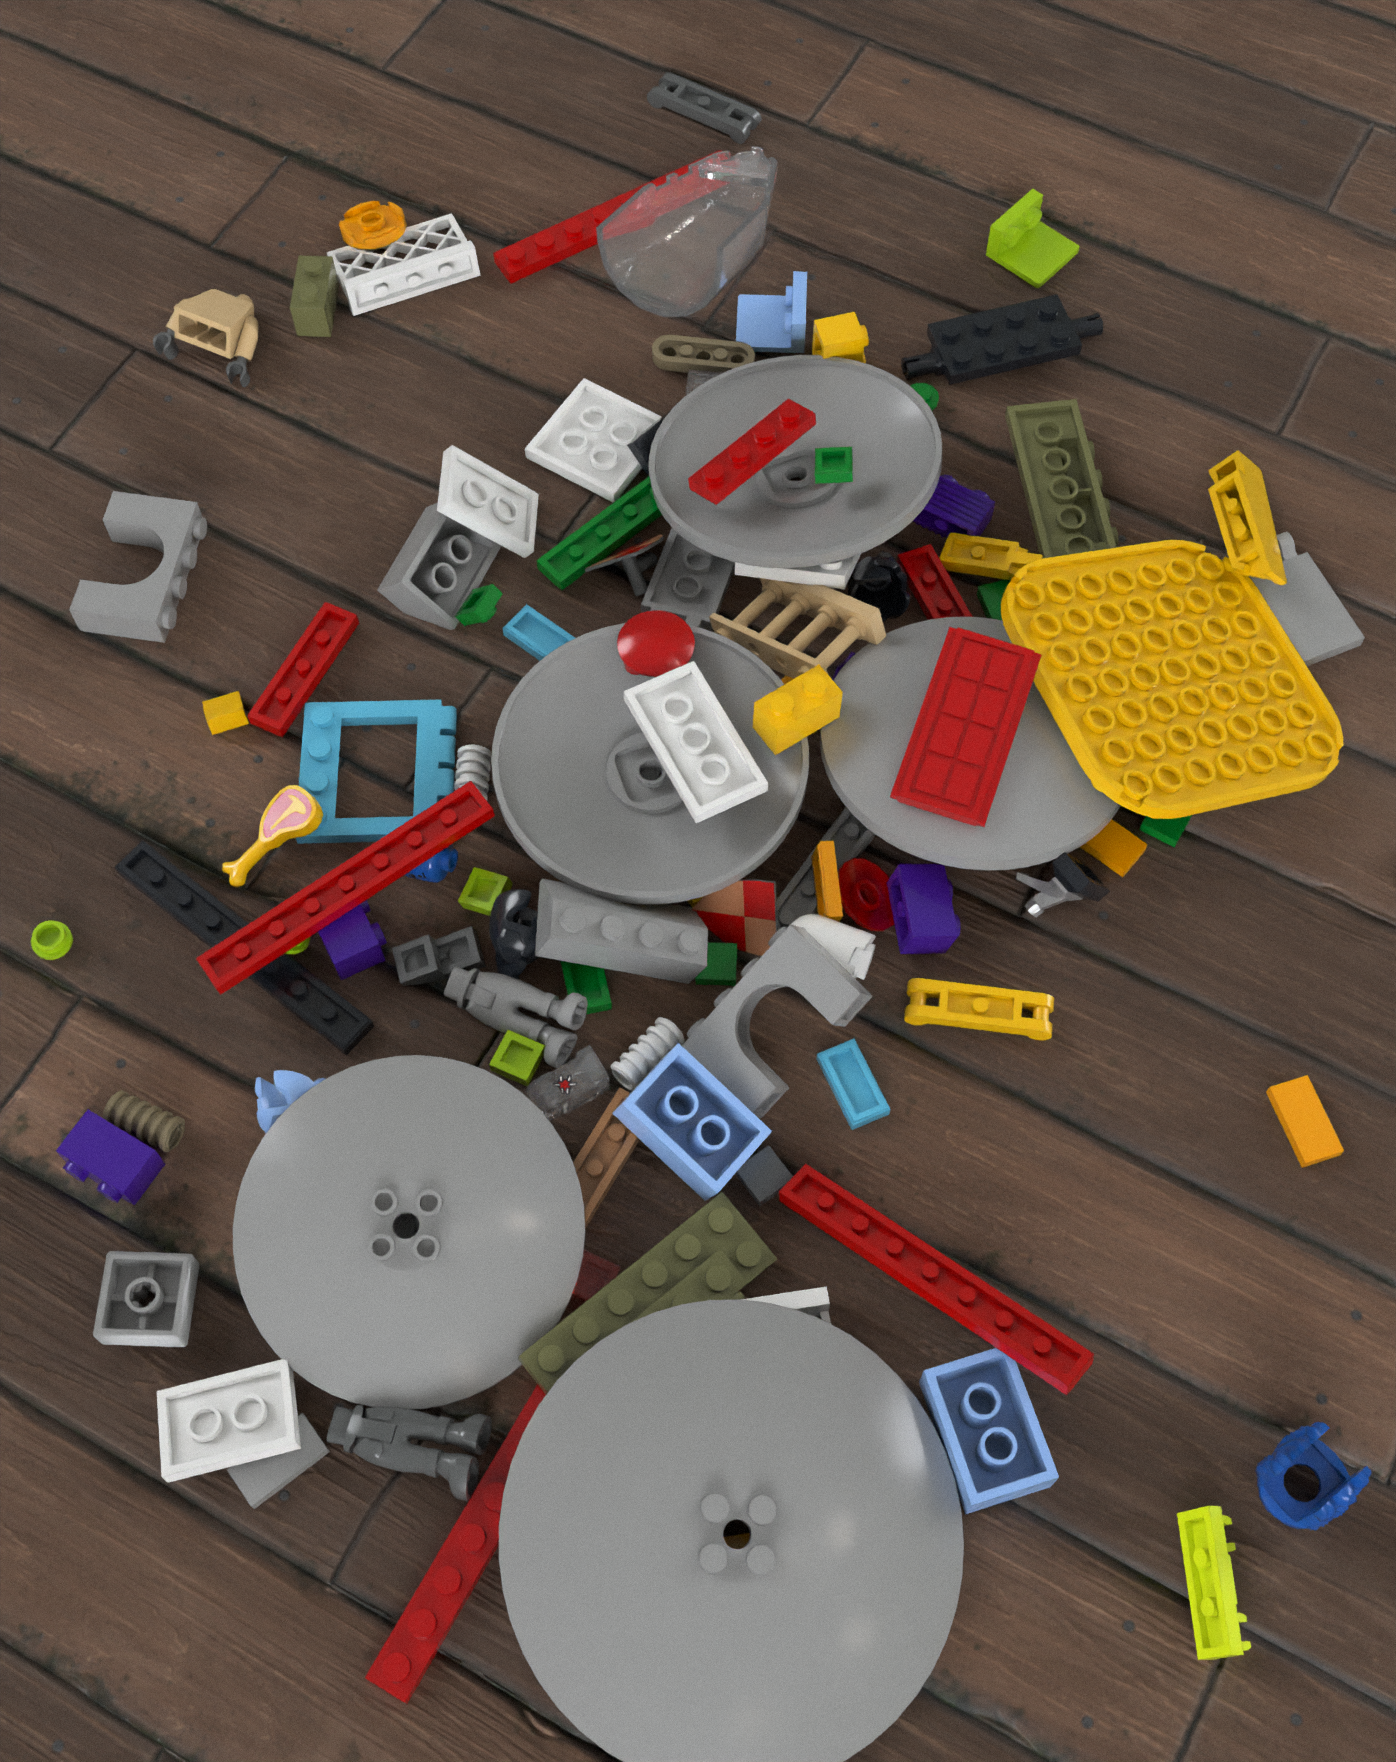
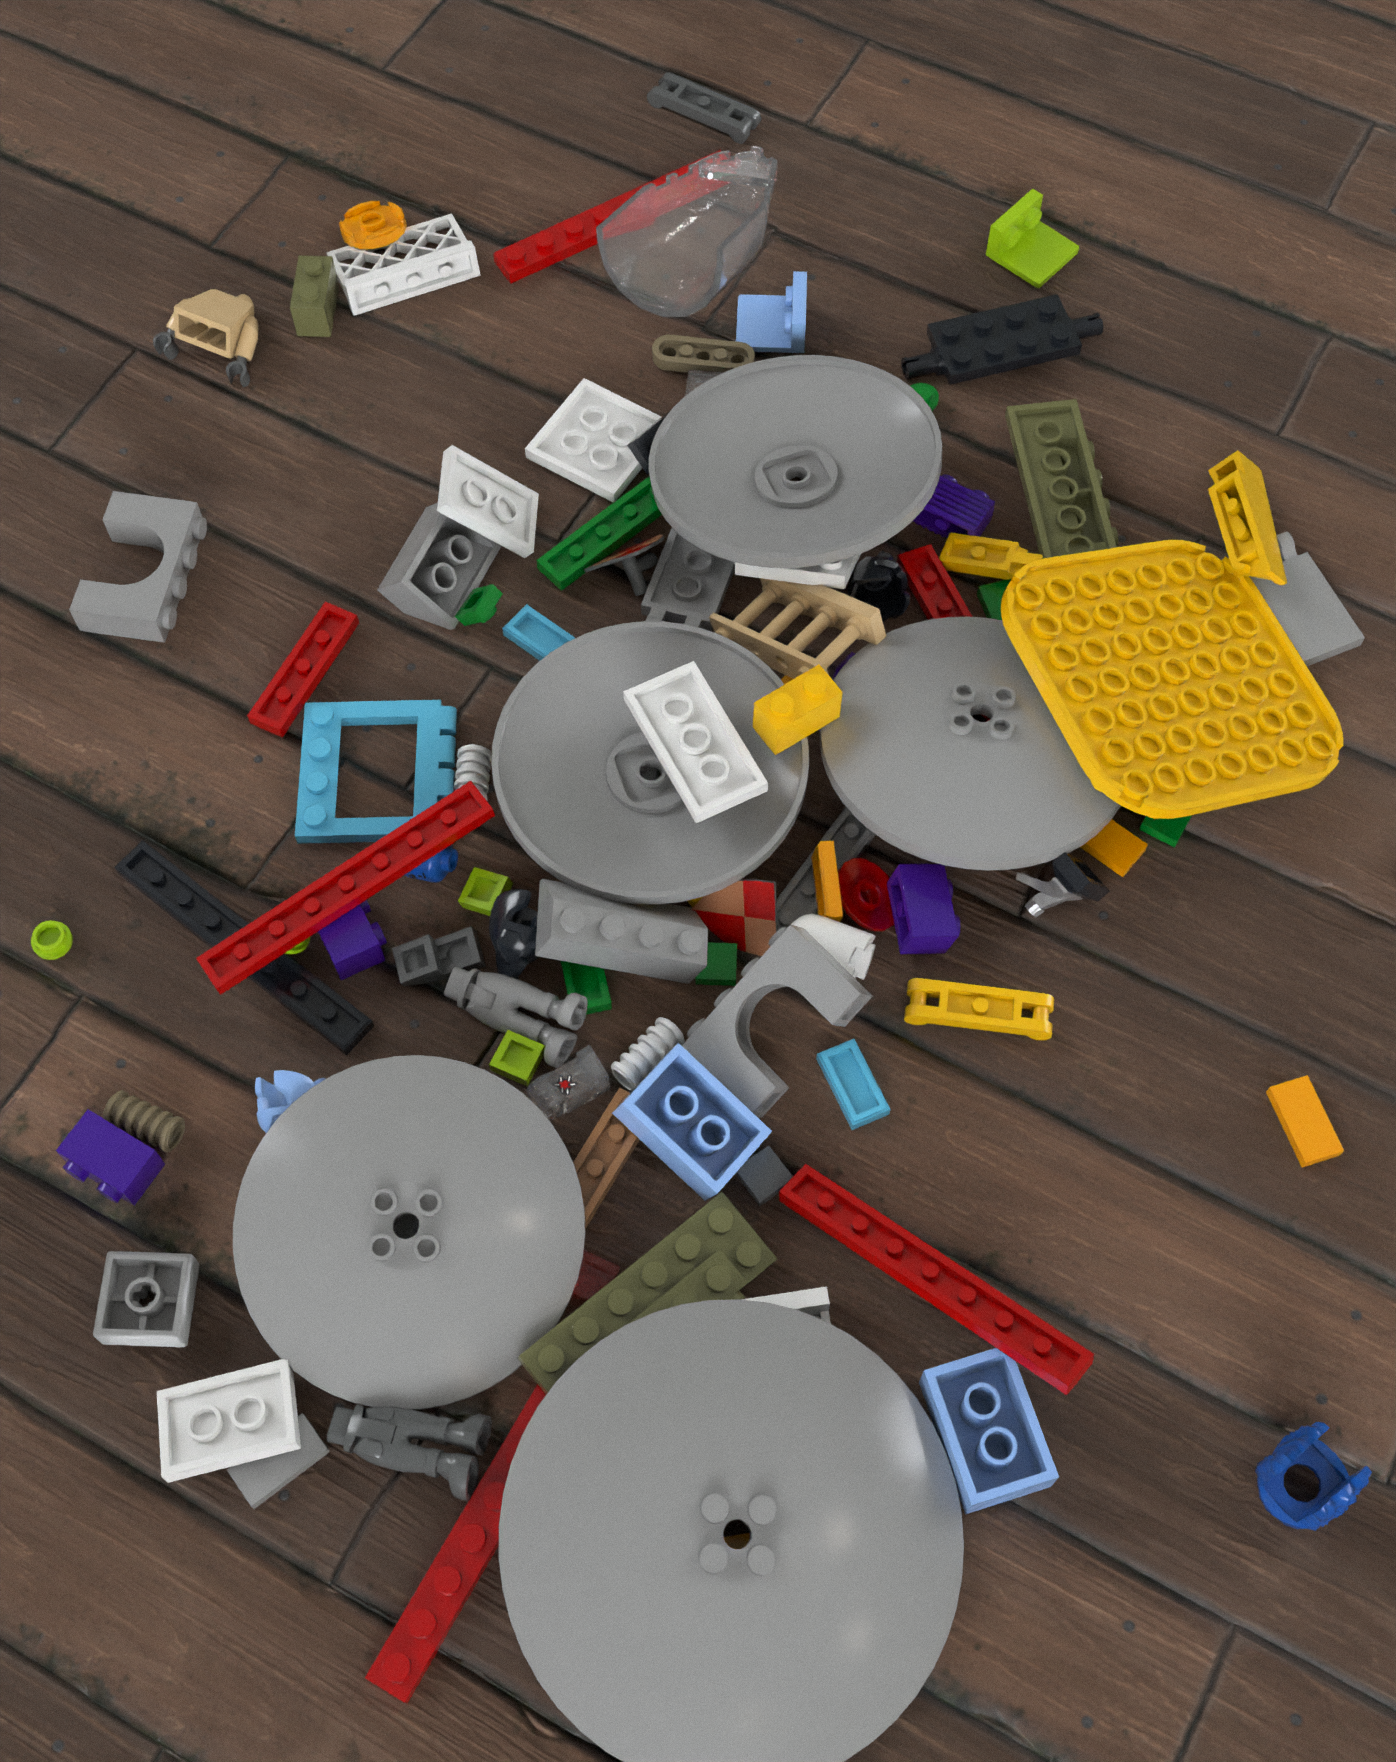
(225, 712): yellow slope -> none
(287, 816): yellow piece -> none
(655, 643): red dish -> none
(752, 451): red plate -> none
(833, 465): green tile -> none
(840, 337): yellow brick -> none
(966, 726): red piece -> none
(1211, 1583): neon yellow plate -> none

